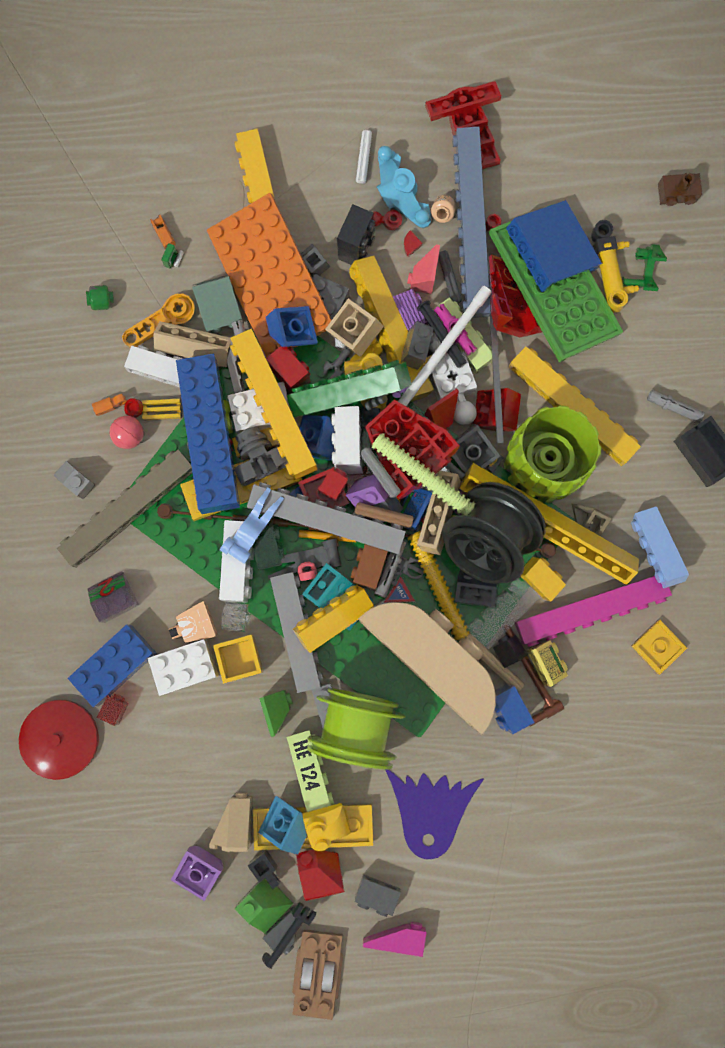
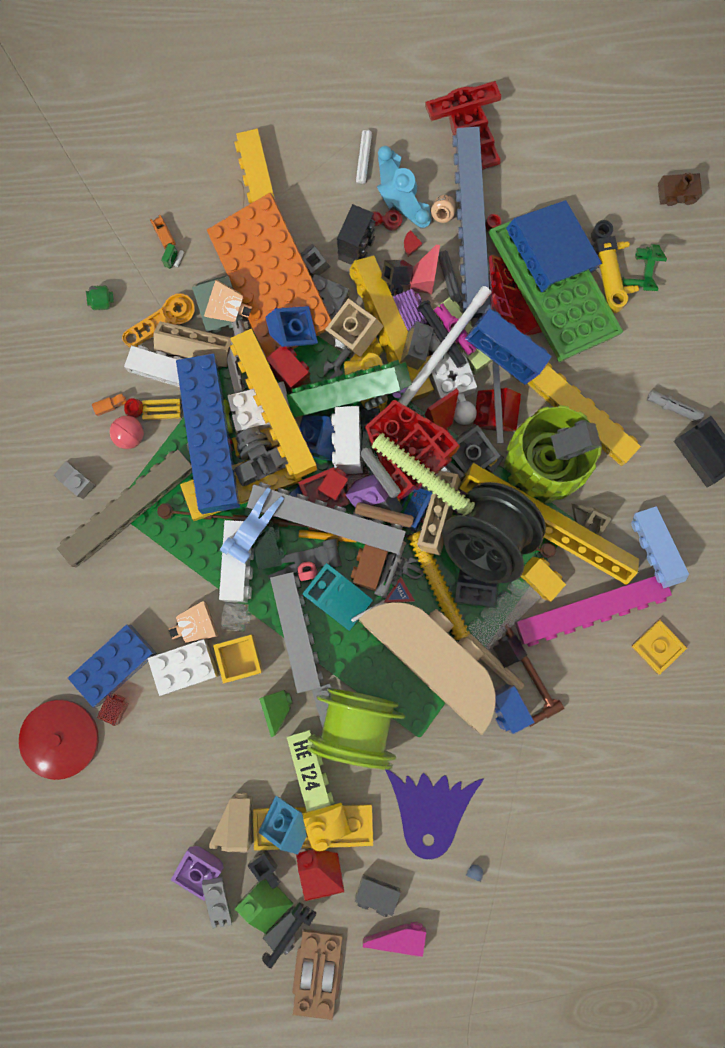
(112, 597): clear purple slope -> none
(217, 902): none -> light grey hinge
(226, 303): none -> light nougat torso
(333, 618): yellow brick -> none
(397, 274): none -> black brick
(475, 872): none -> sand blue hinge
(508, 347): none -> blue brick
(547, 663): light yellow slope -> none
(575, 440): none -> dark grey brick

